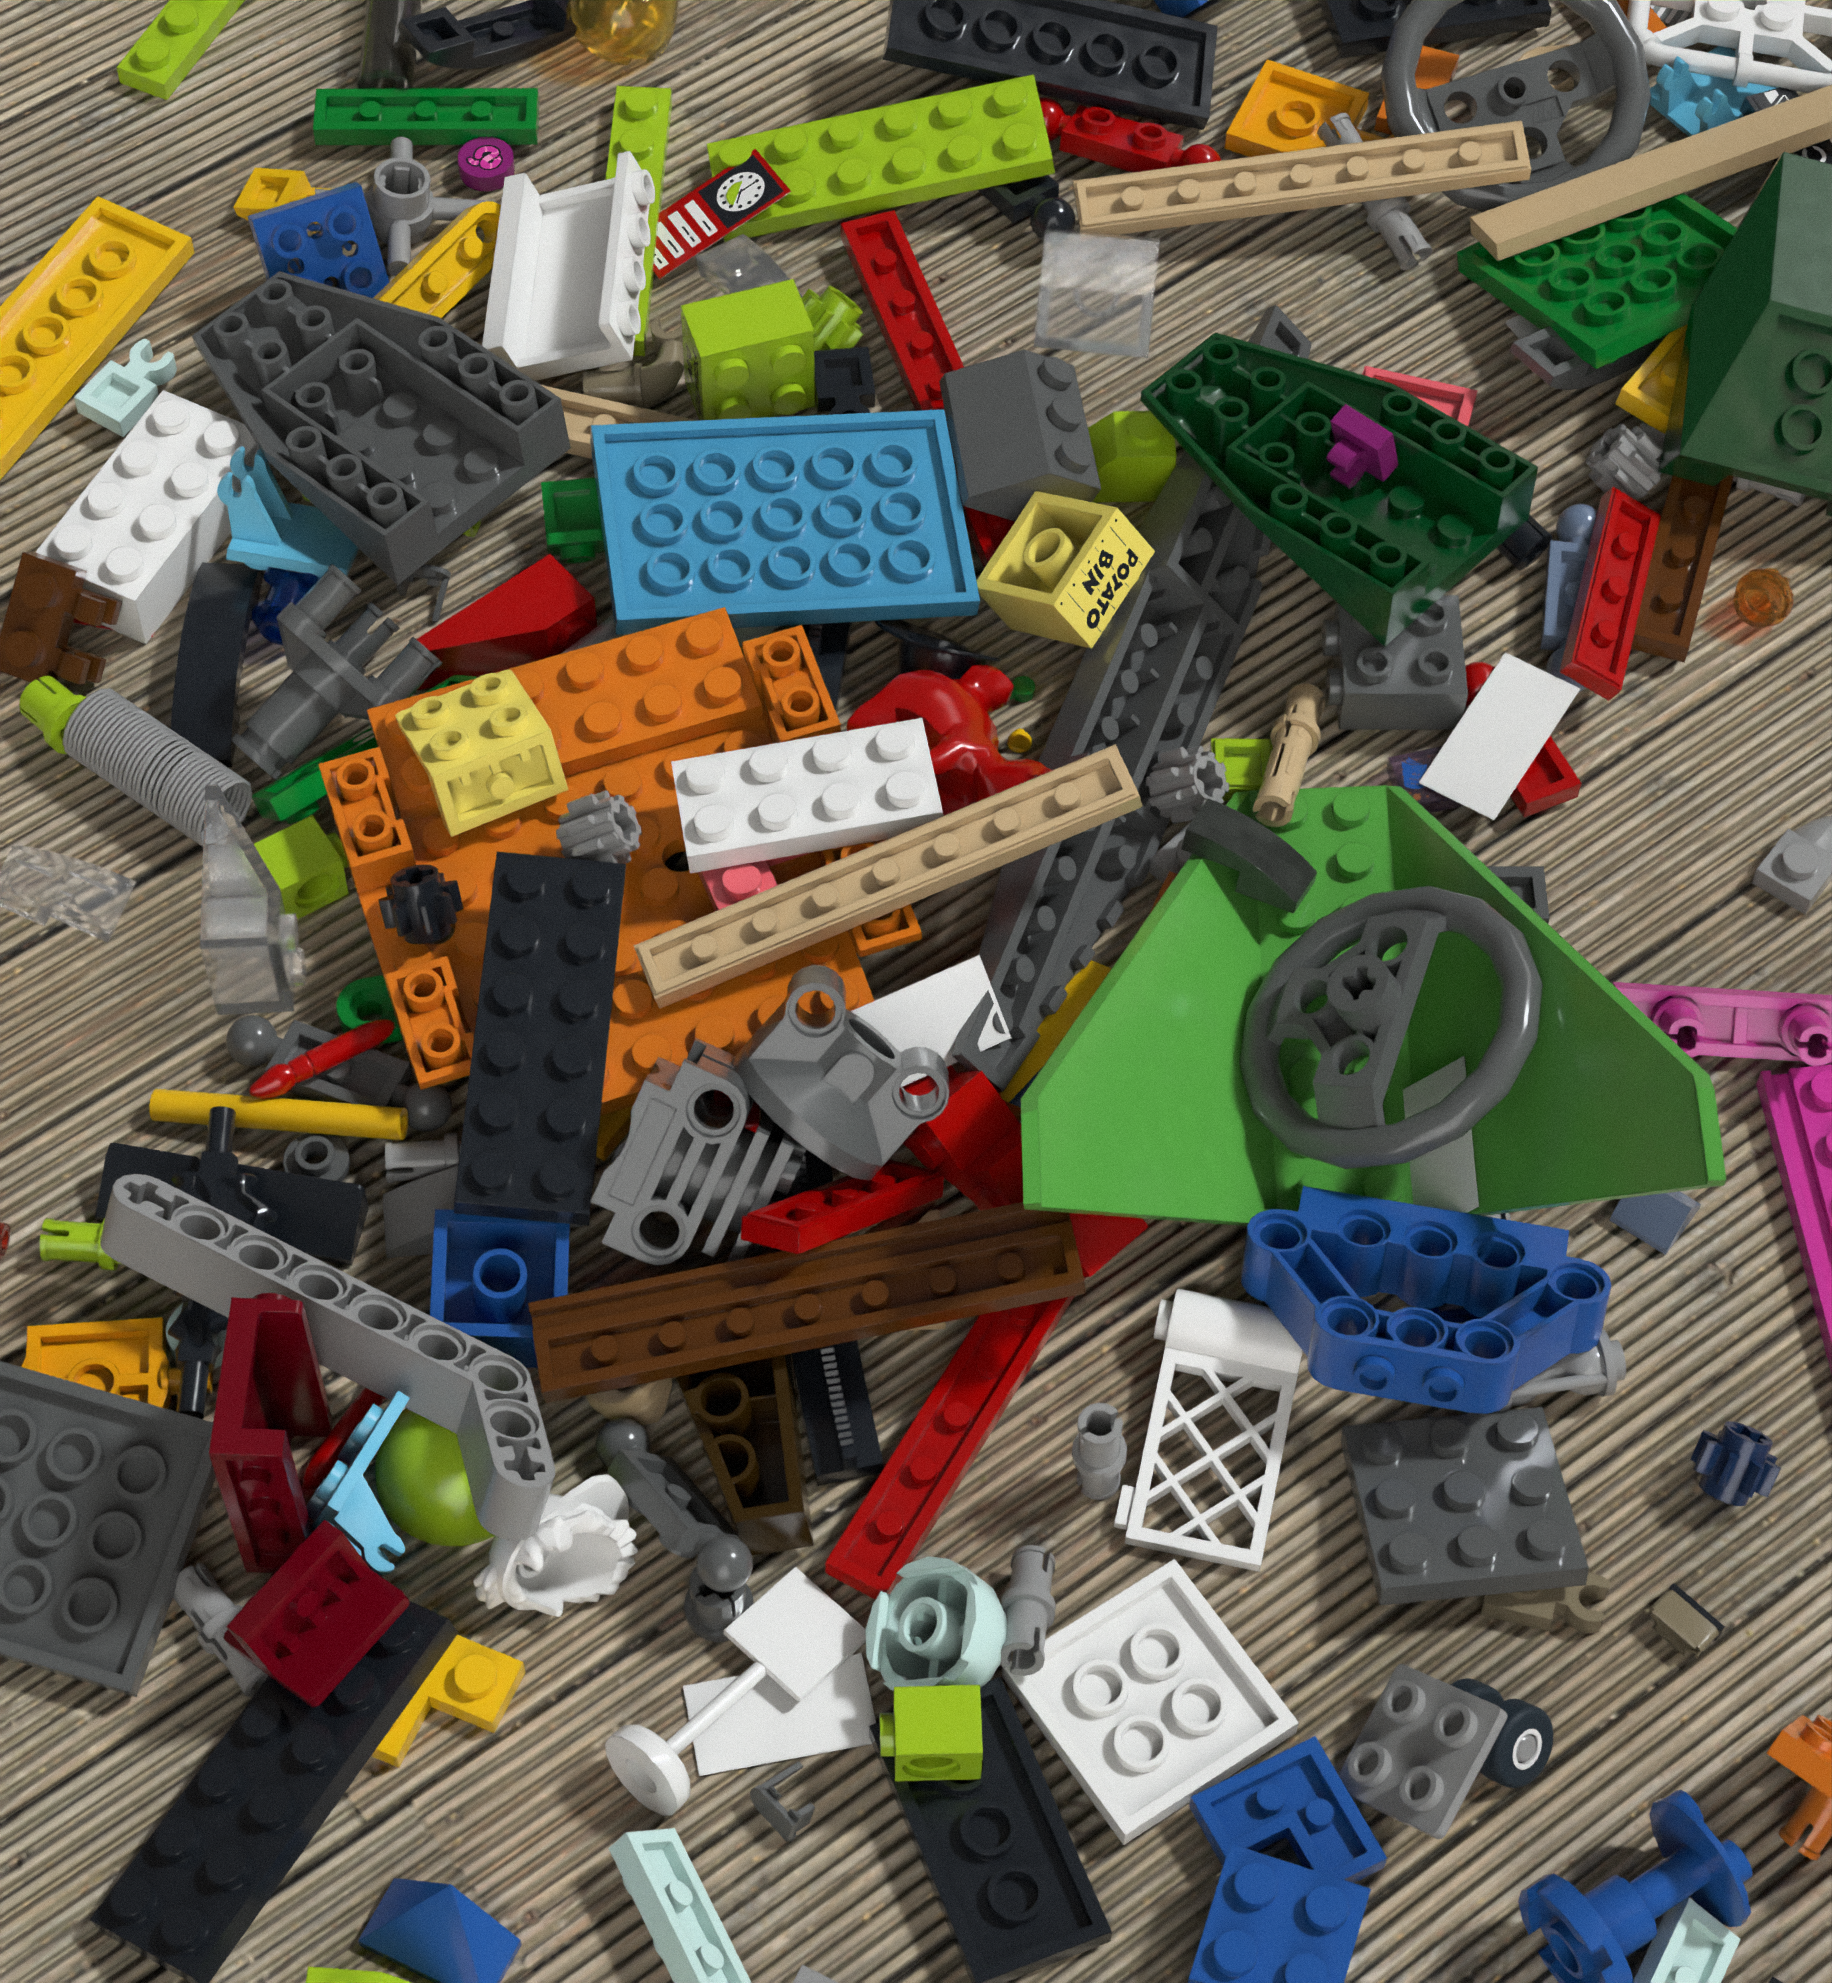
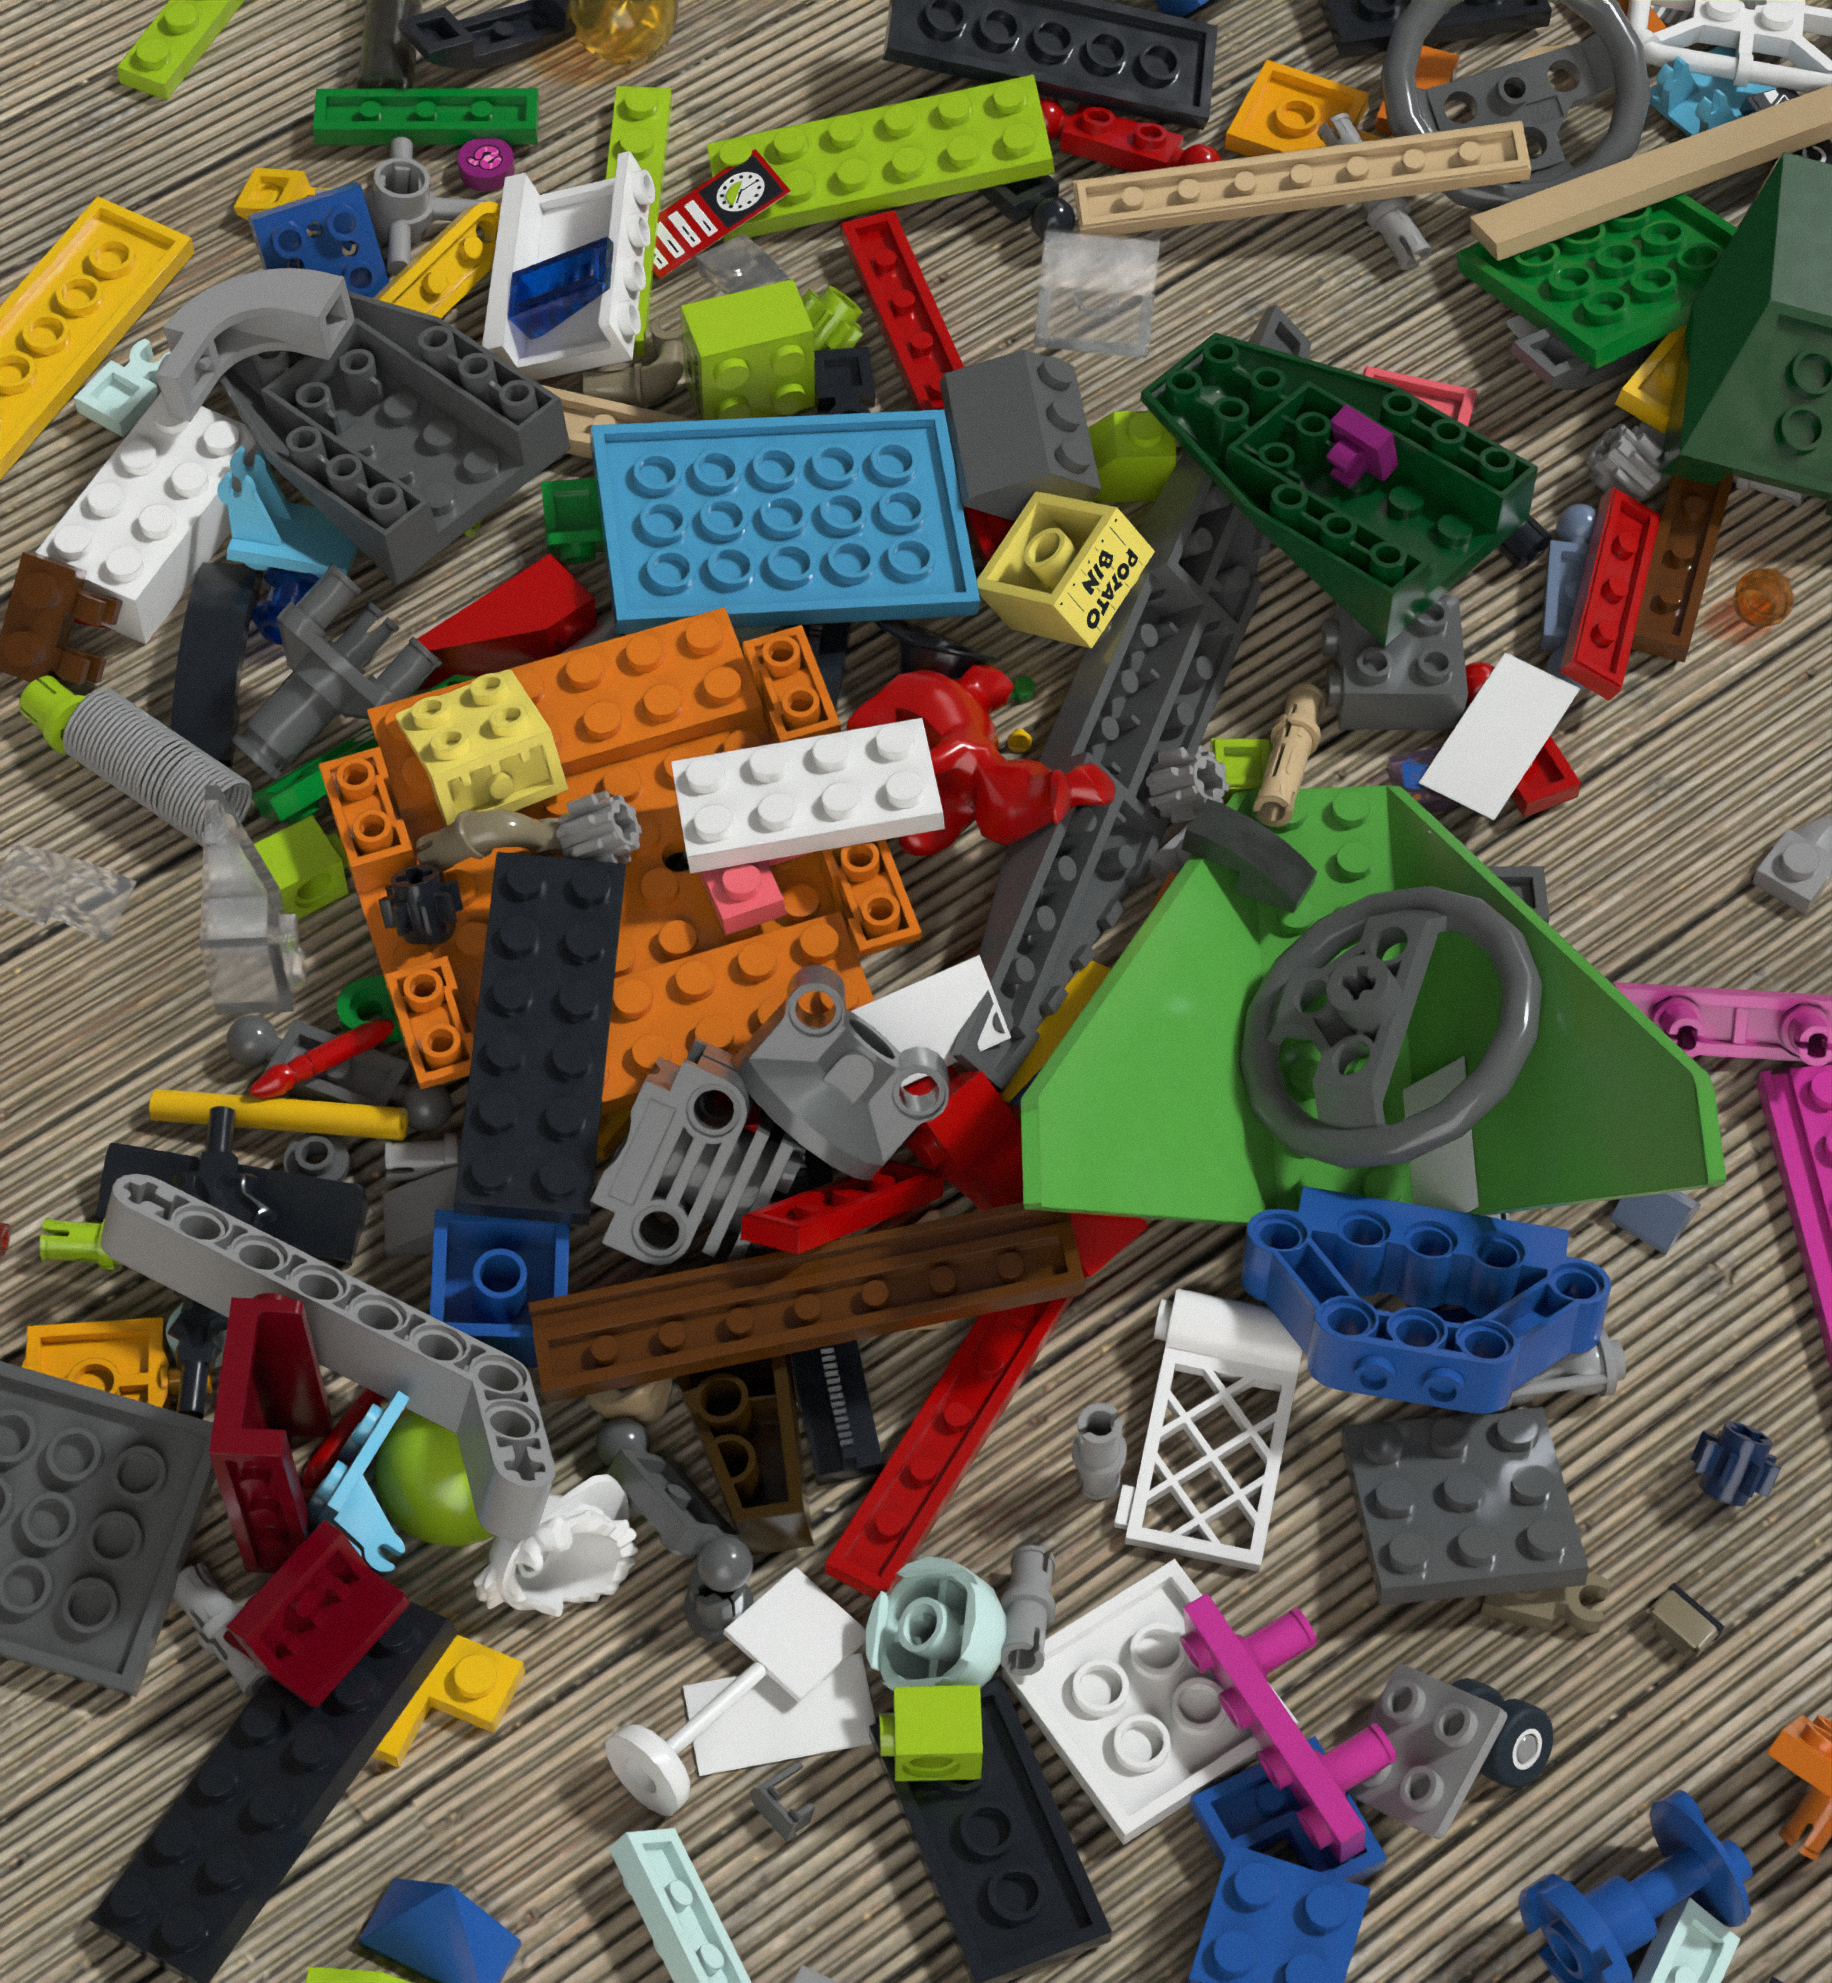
(245, 317): none -> light grey arch
(434, 575): dark grey piece -> none
(480, 832): none -> dark tan piece
(549, 292): none -> clear blue slope
(887, 876): tan tile -> none
(1286, 1755): none -> dark pink plate

